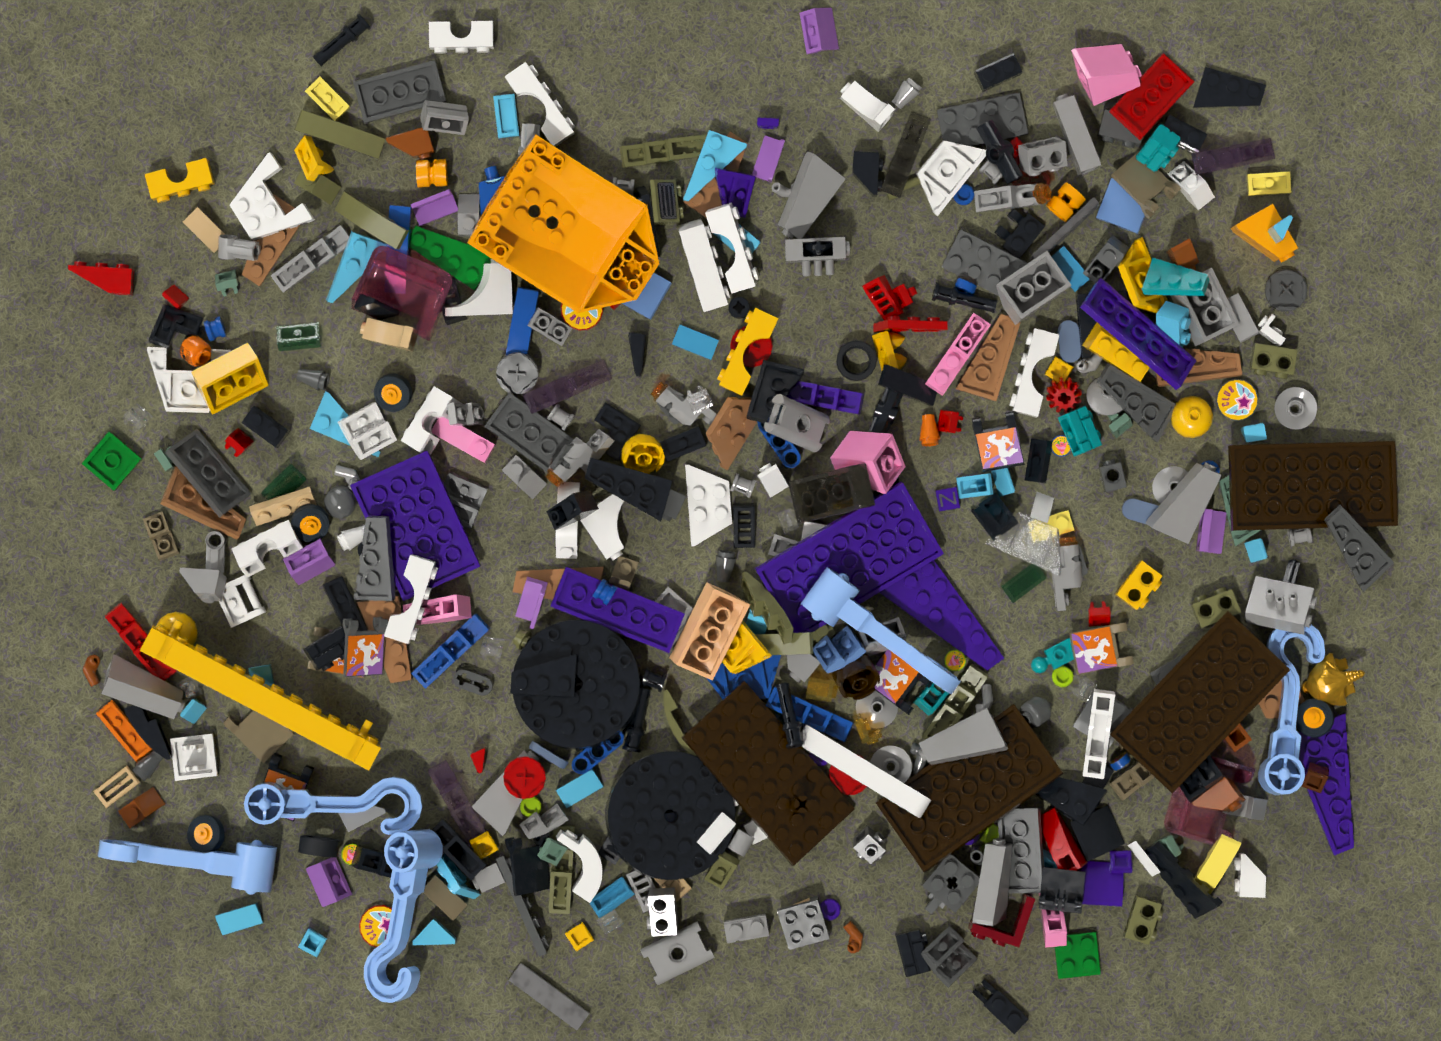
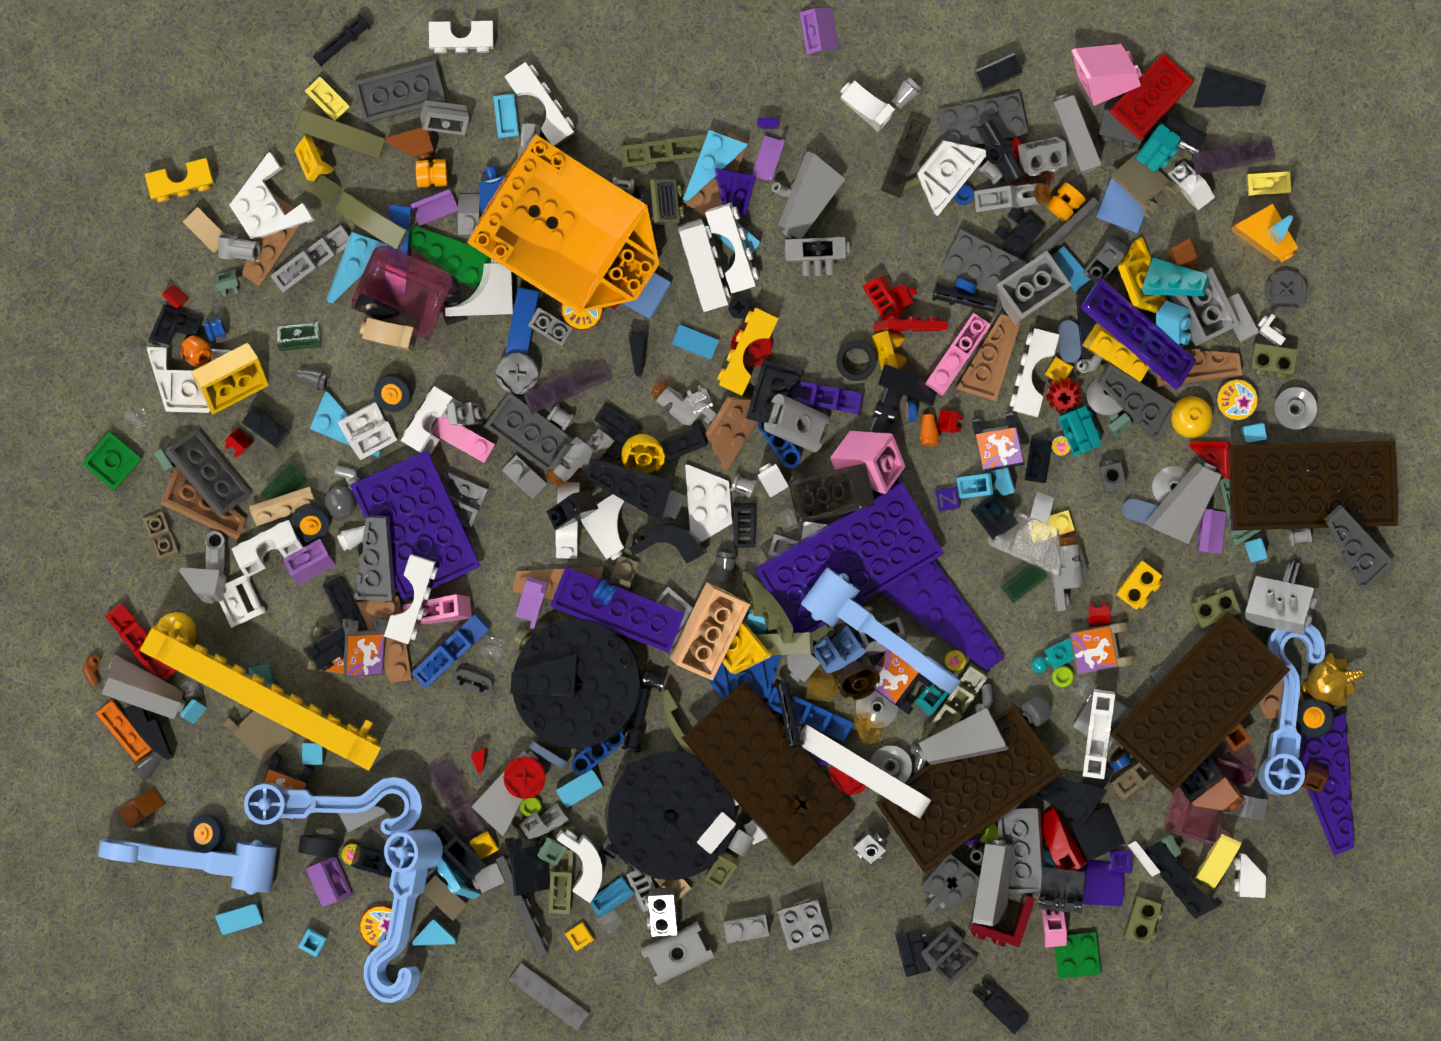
(112, 280): red slope -> none
(131, 775): tan tile -> none
(194, 757): white plate -> none
(312, 754): none -> medium azure slope
(681, 538): none -> black arch
(830, 909): dark purple tile -> none
(855, 939): dark orange arm -> none
(866, 169): black slope -> none
(911, 411): none -> blue tile
(1213, 453): none -> red tile

